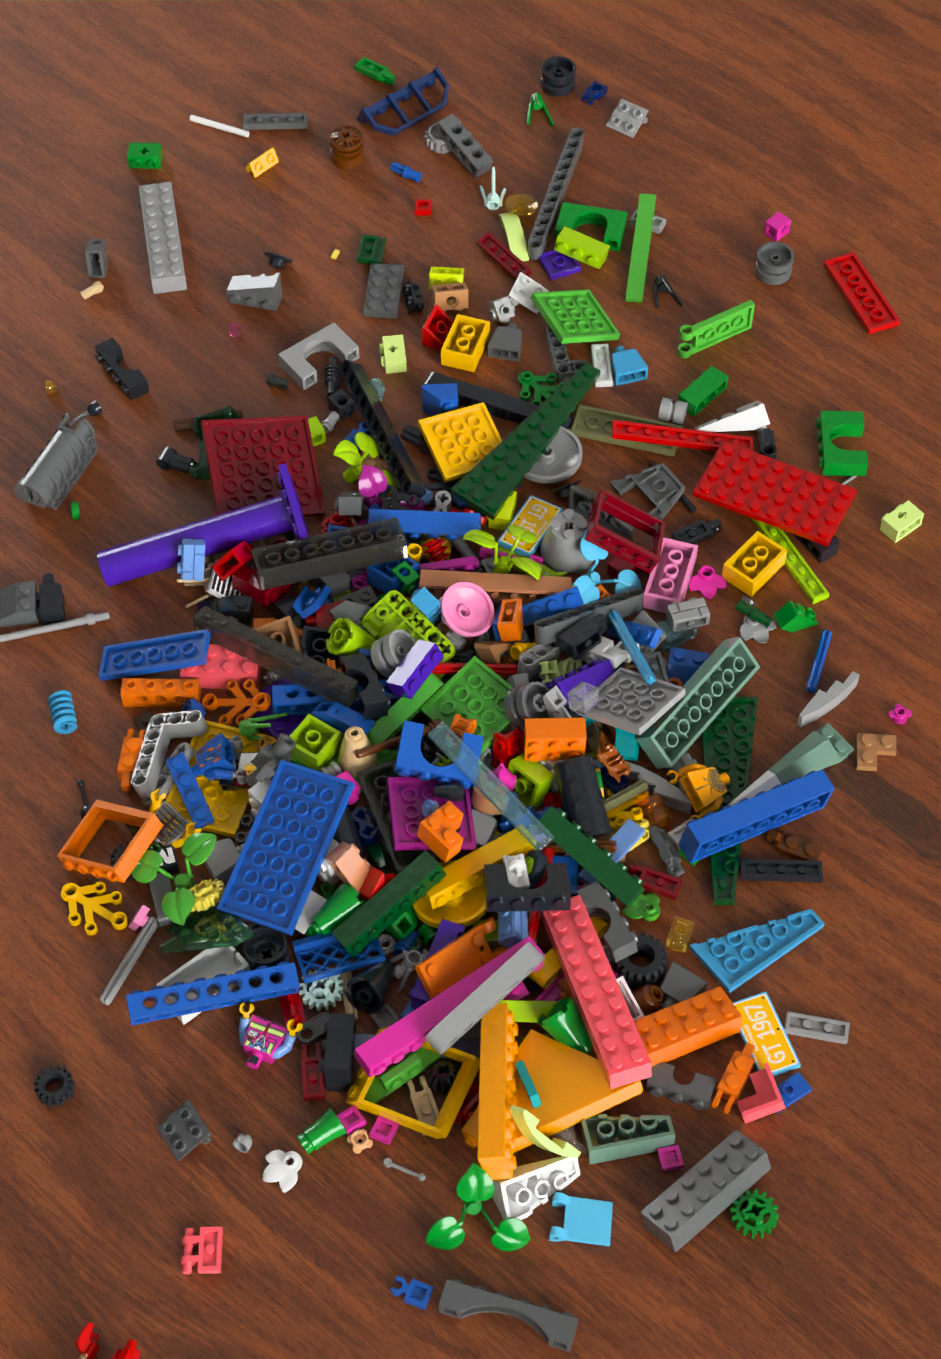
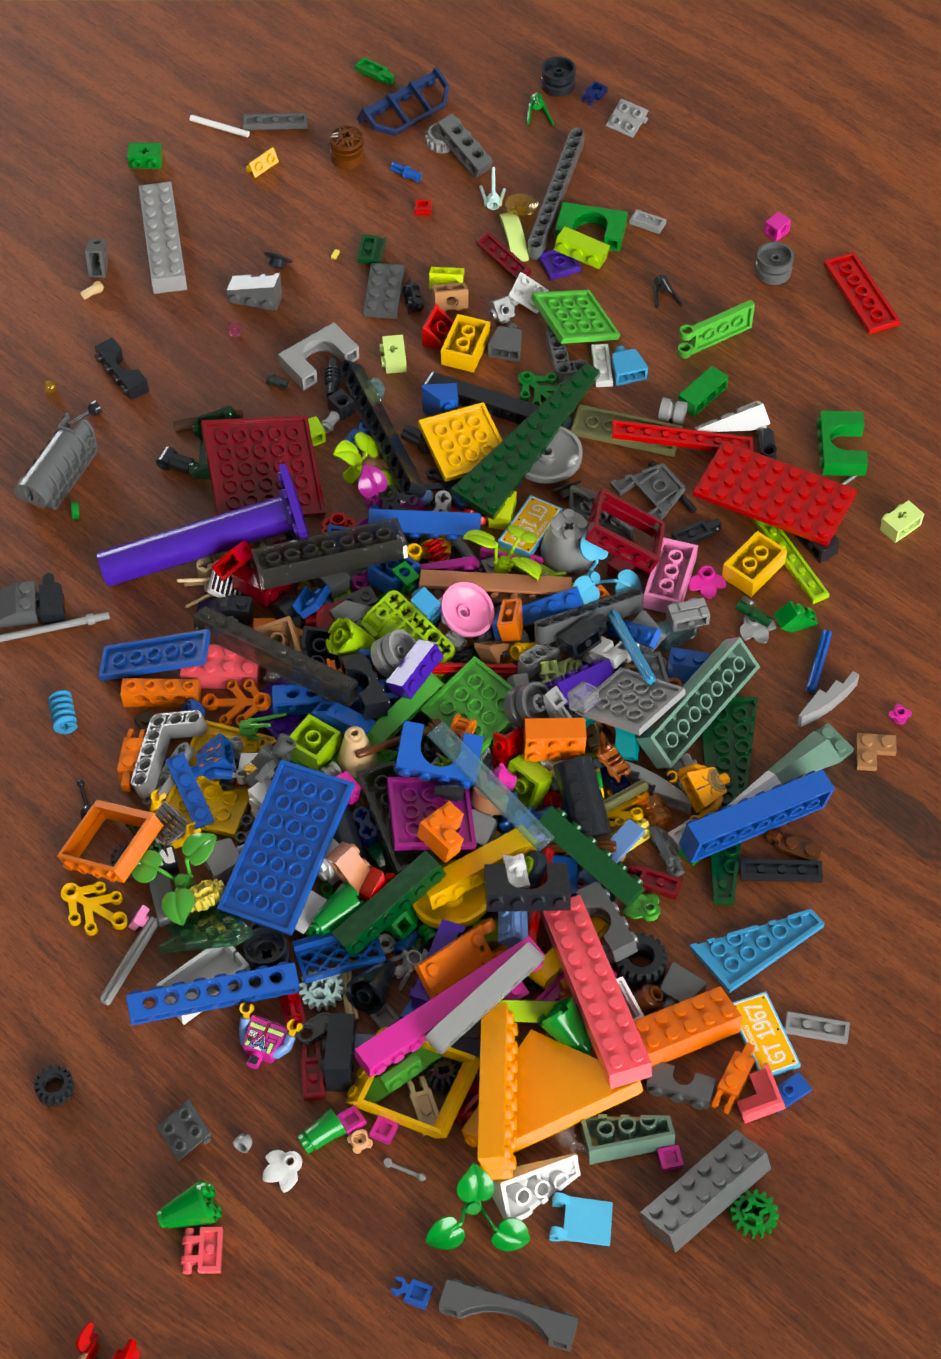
(191, 1207): none -> green cone
(192, 559): medium blue brick -> none
(350, 503): dark grey arch -> none
(429, 807): medium blue plate -> none
(527, 1122): yellowish green slope -> none
(528, 1084): teal tile -> none
(640, 248): bright green tile -> none
(680, 934): clear yellow brick -> none

